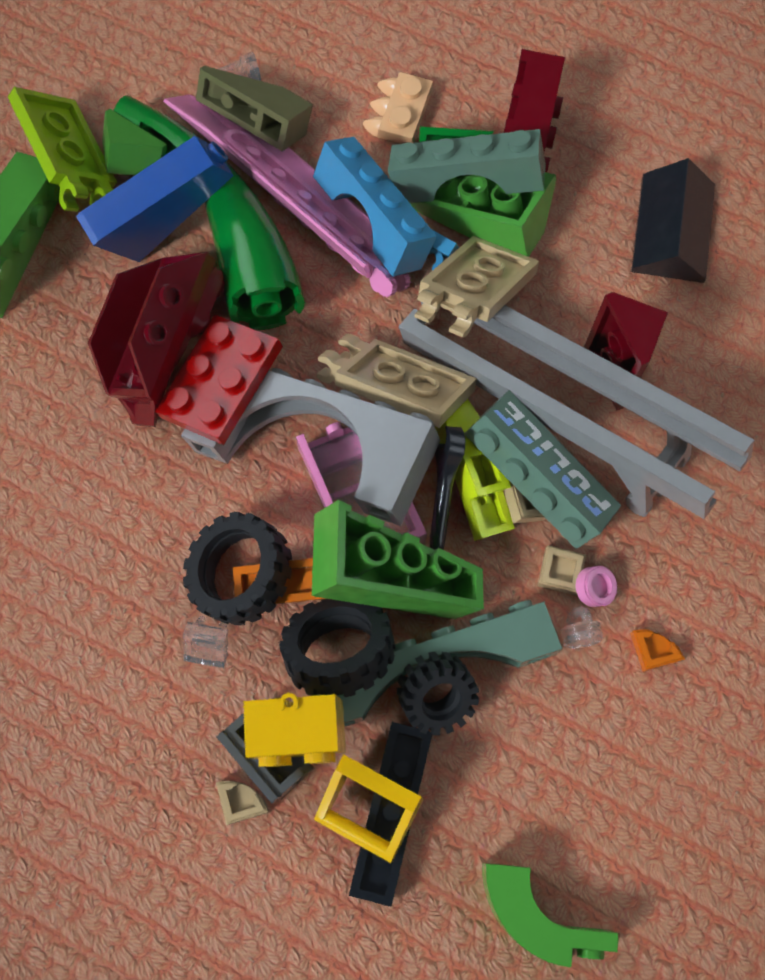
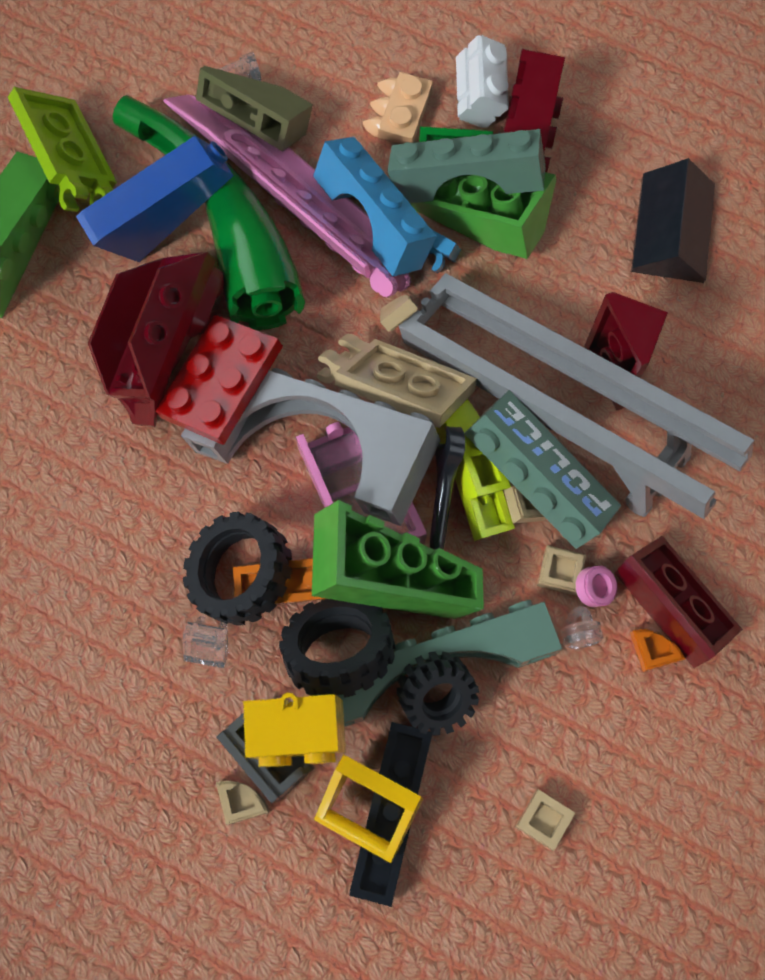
(128, 146): bright green slope -> none
(397, 312): none -> tan tile
(474, 283): tan tile -> none
(482, 81): none -> white brick
(518, 914): bright green arch -> none
(545, 820): none -> tan tile
(678, 601): none -> dark red slope

